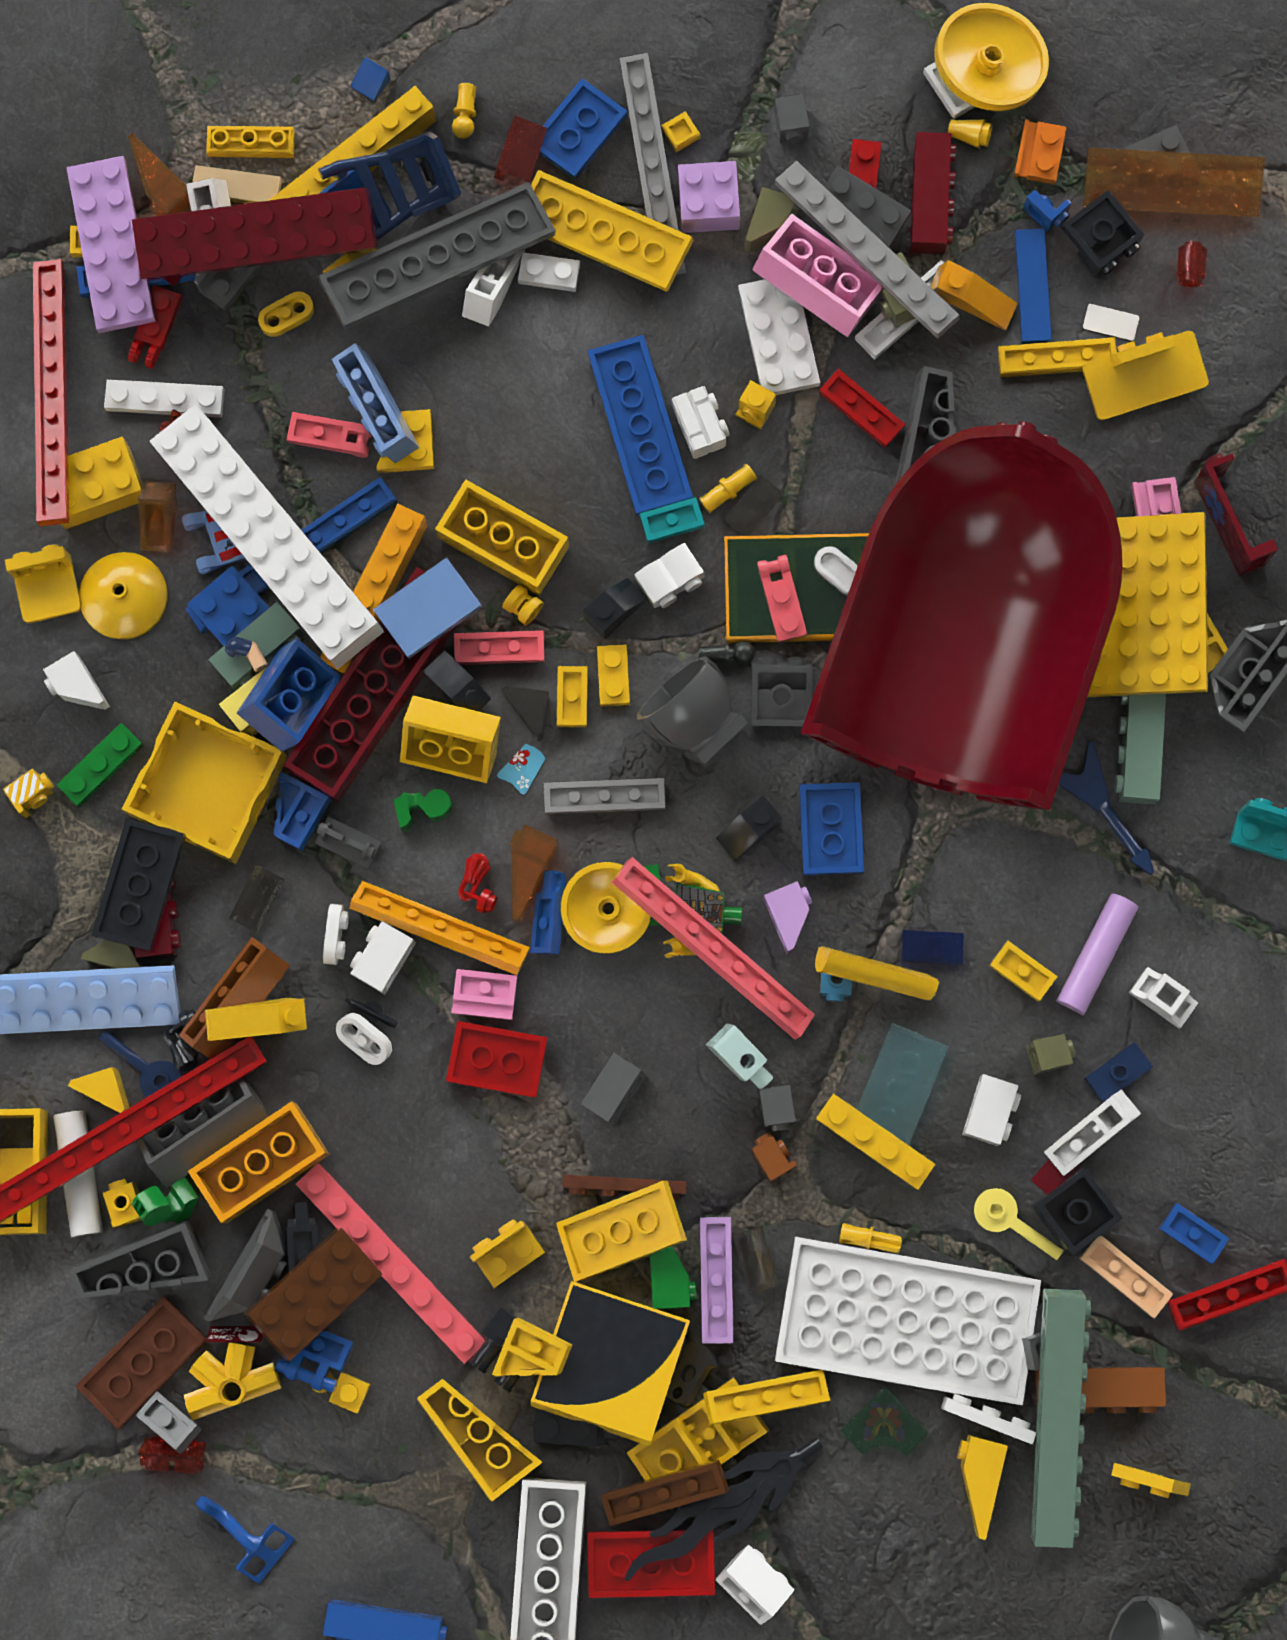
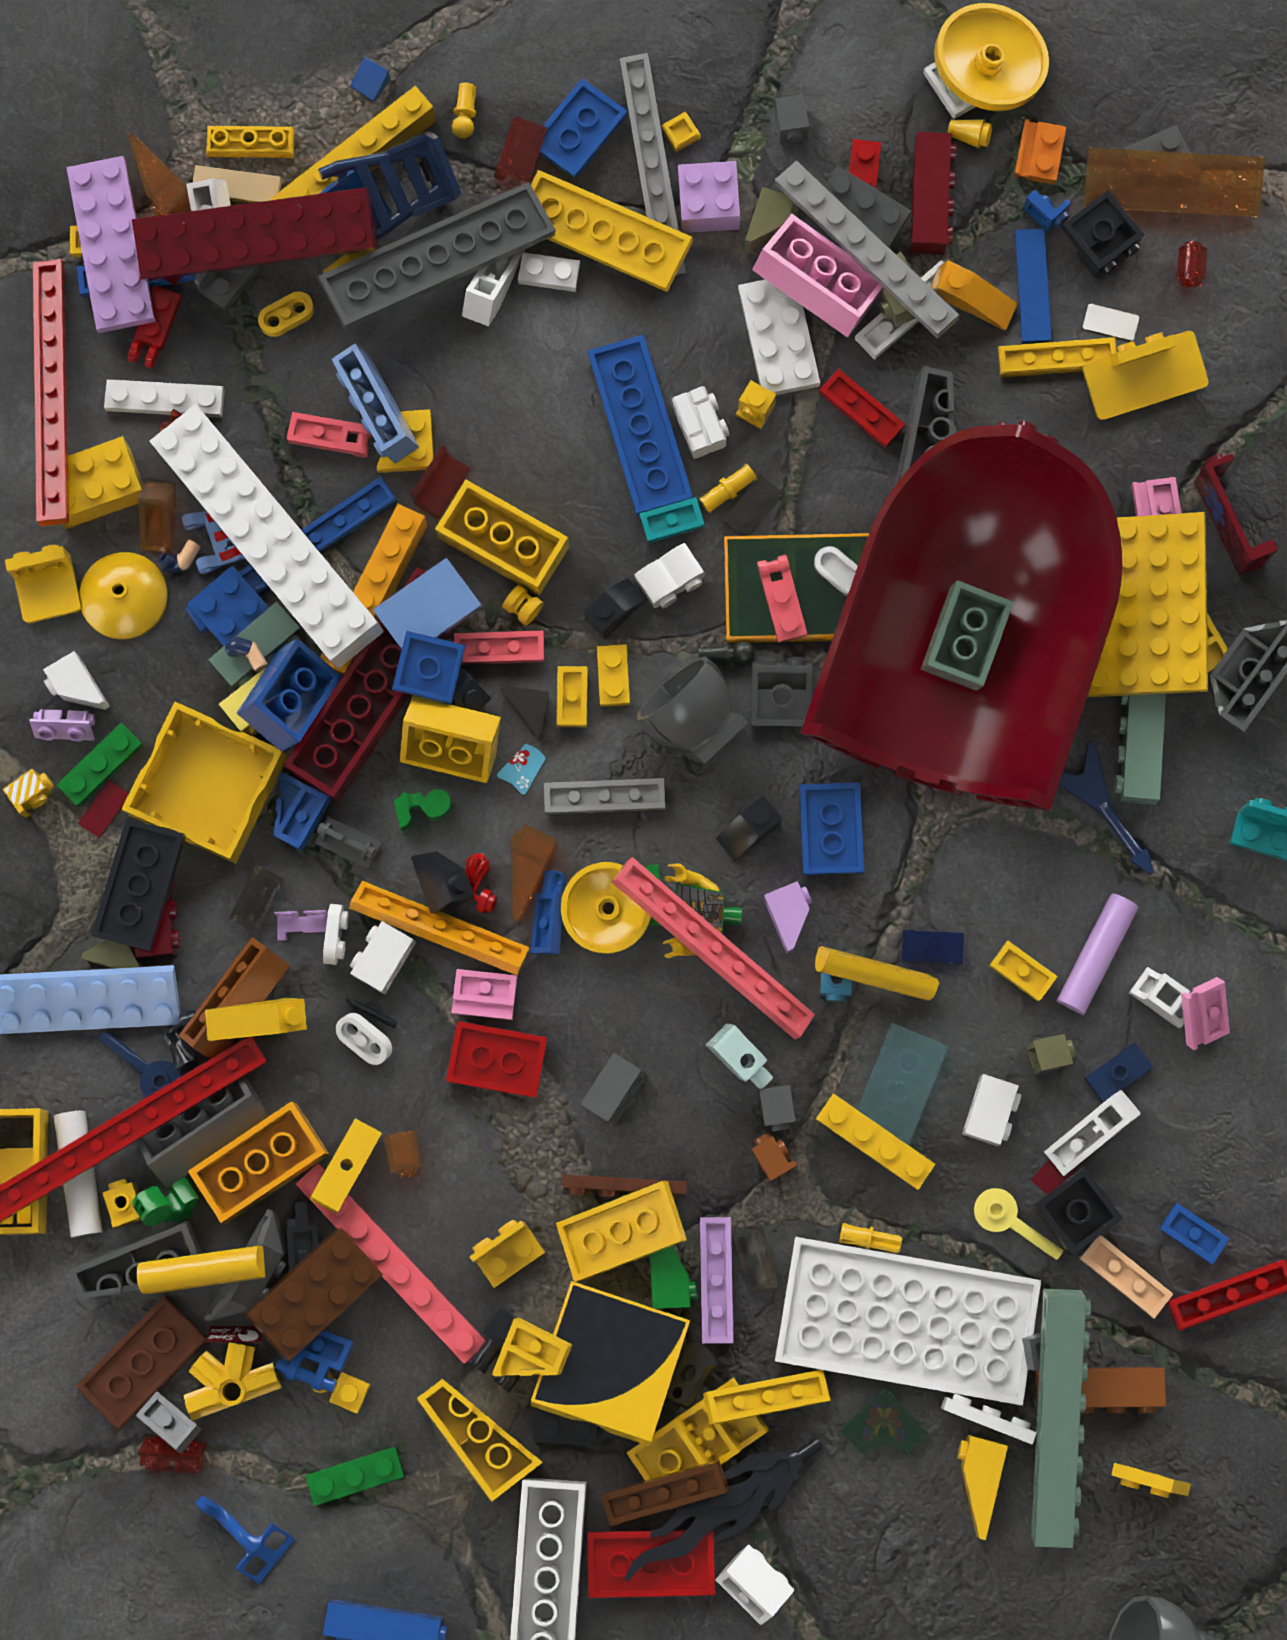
(50, 725): none -> lavender hinge
(103, 809): none -> dark red sticker
(103, 1087): yellow slope -> none
(181, 561): none -> arm
(201, 1270): none -> yellow brick
(307, 924): none -> lavender piece
(354, 1151): none -> yellow tile
(355, 1475): none -> green plate
(404, 1153): none -> clear orange brick
(428, 667): none -> blue plate
(439, 483): none -> clear red panel
(442, 881): none -> black slope
(967, 635): none -> sand green brick
(1205, 1013): none -> bright pink plate

